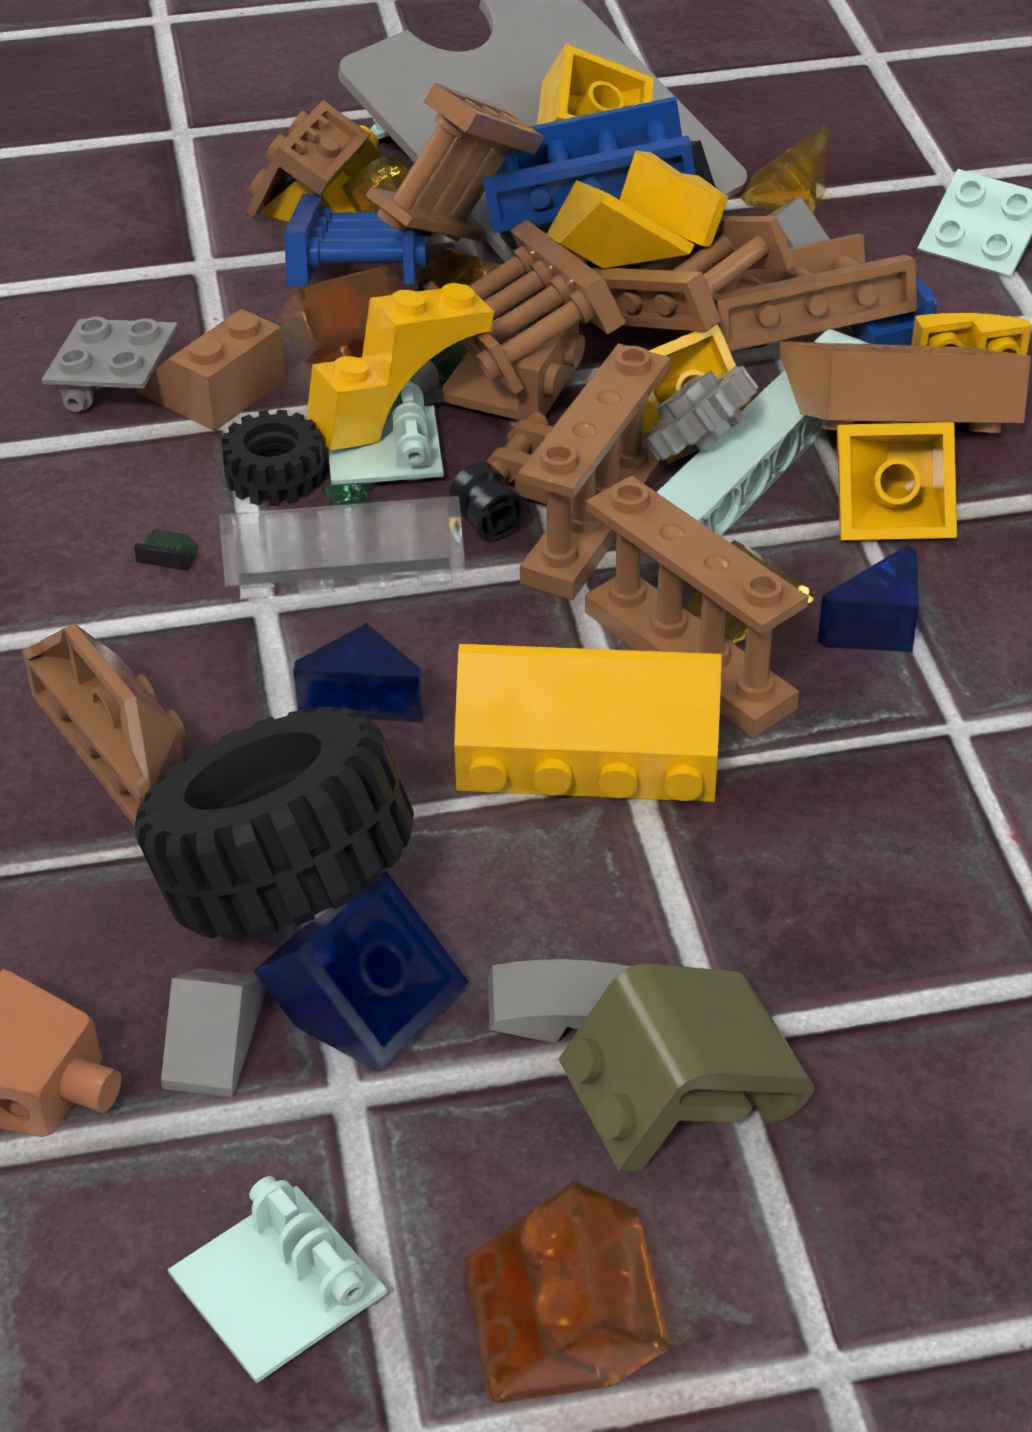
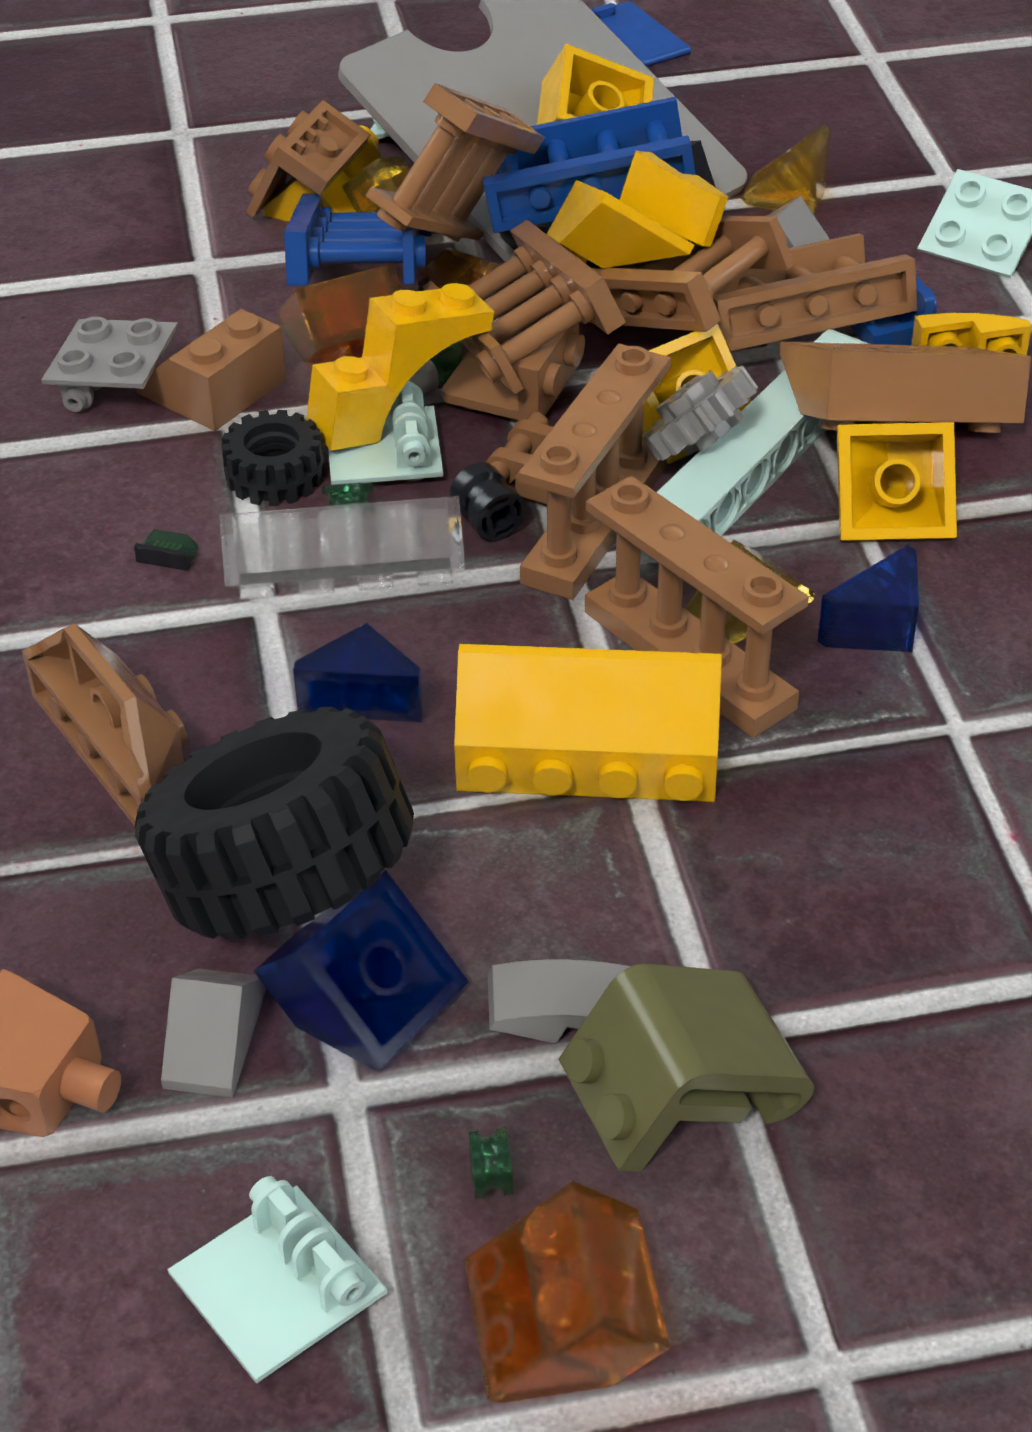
(490, 1162): none -> clear green bush
(641, 33): none -> blue container

